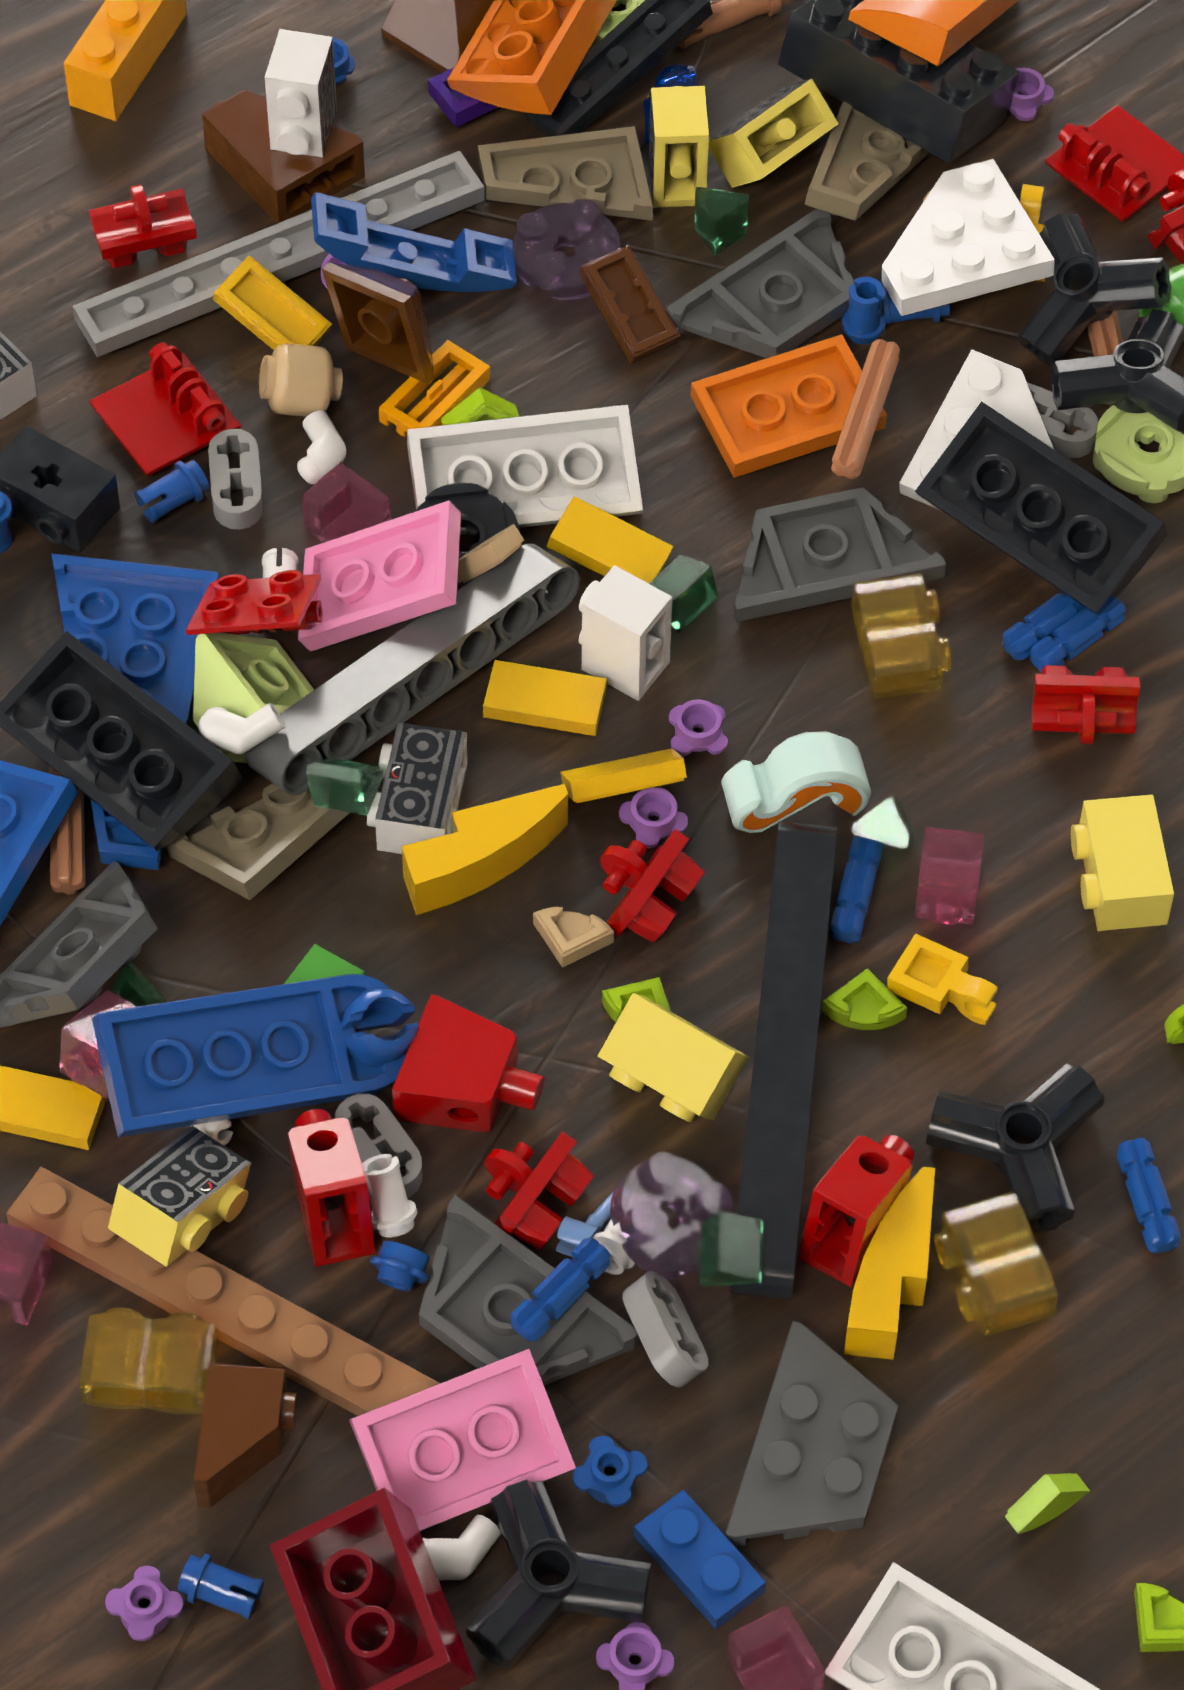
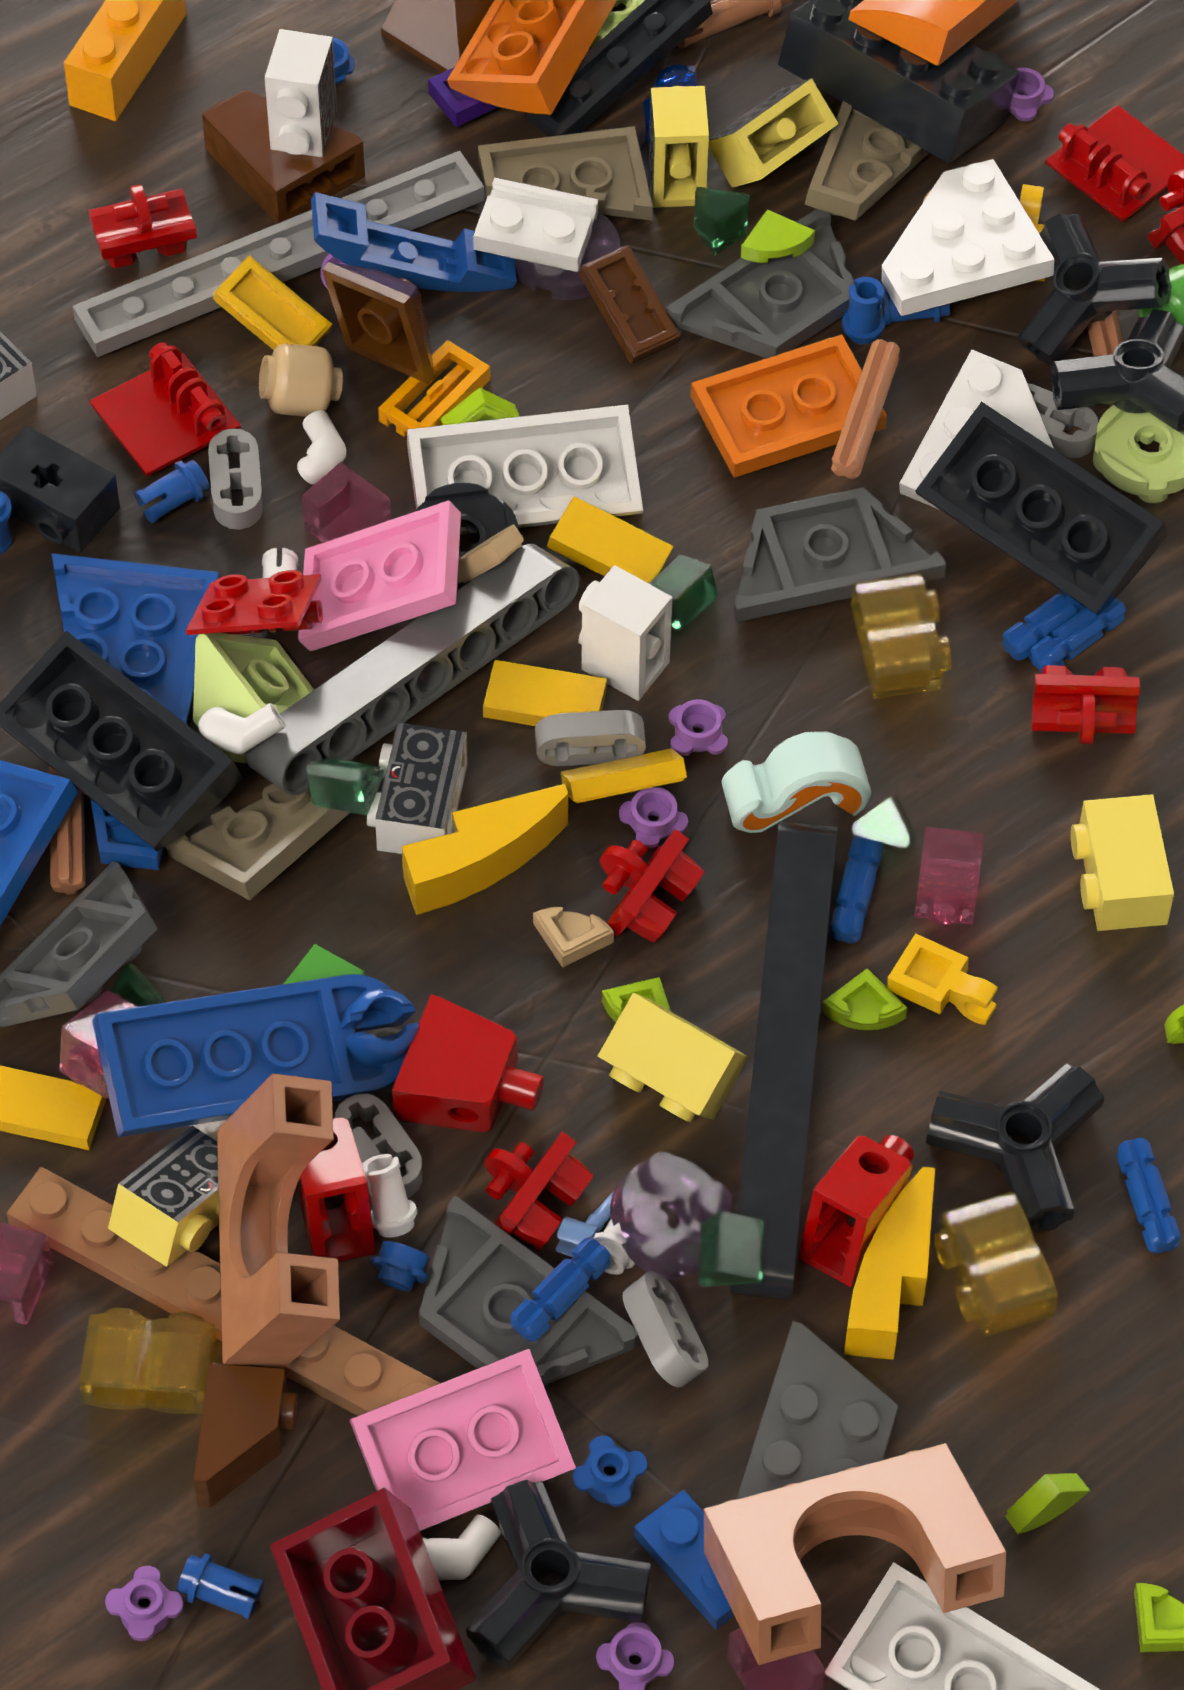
(272, 1298): none -> nougat arch
(535, 224): none -> white plate
(589, 737): none -> light grey beam
(775, 238): none -> lime tile
(907, 1500): none -> arch

